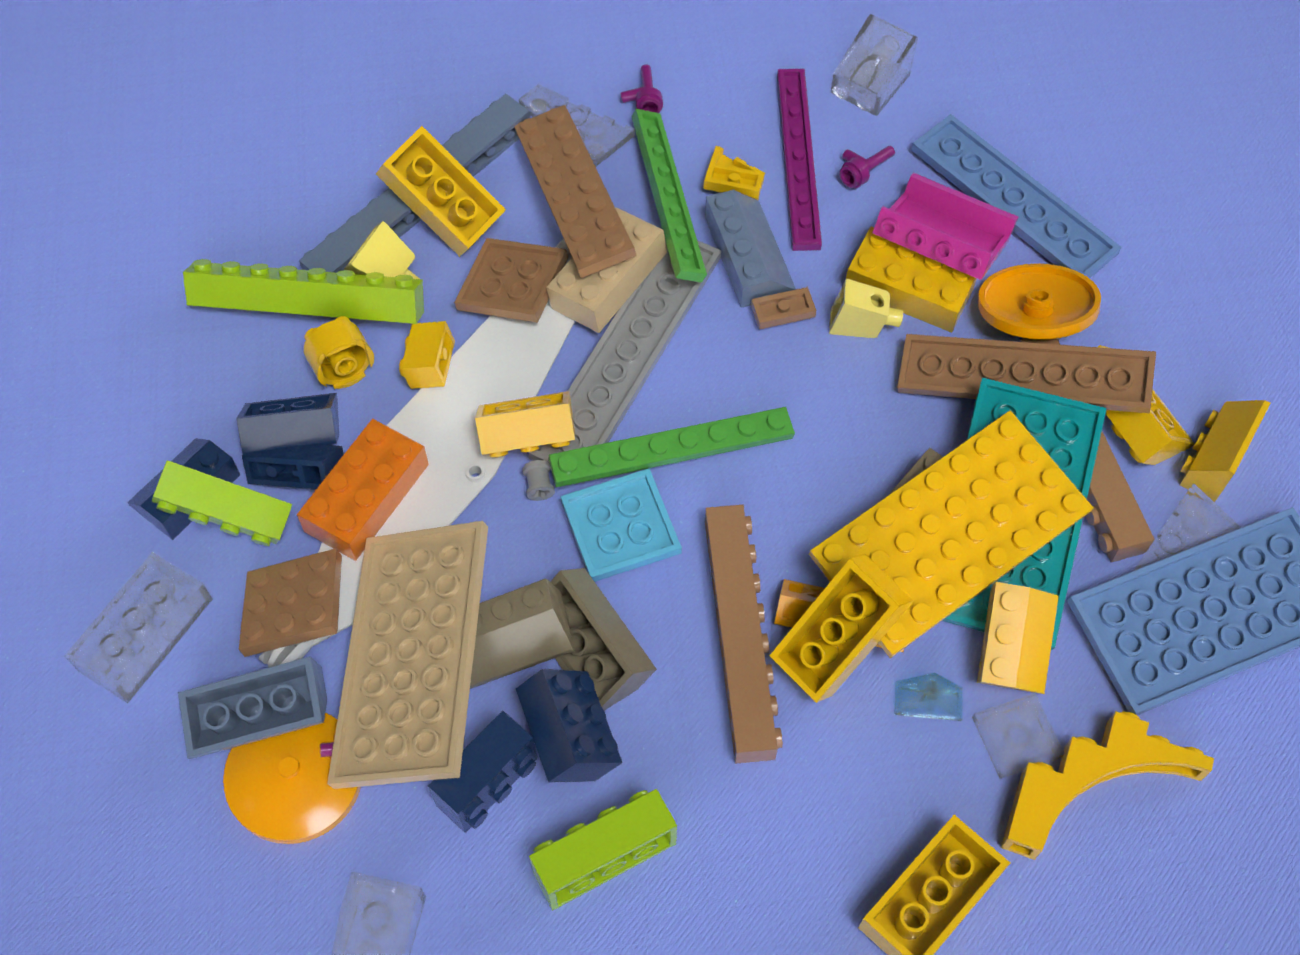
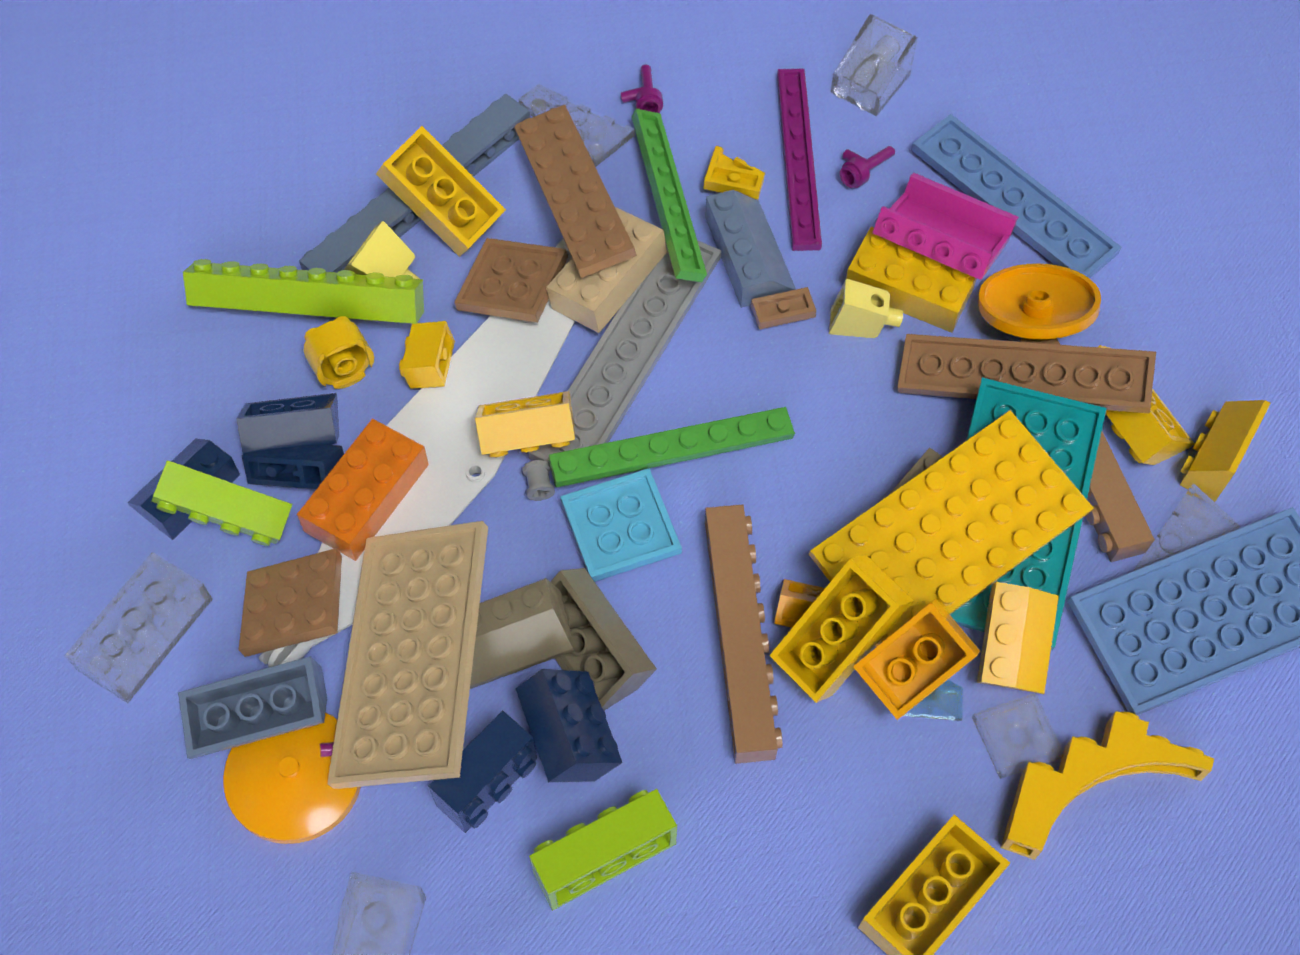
(916, 659): none -> light orange slope

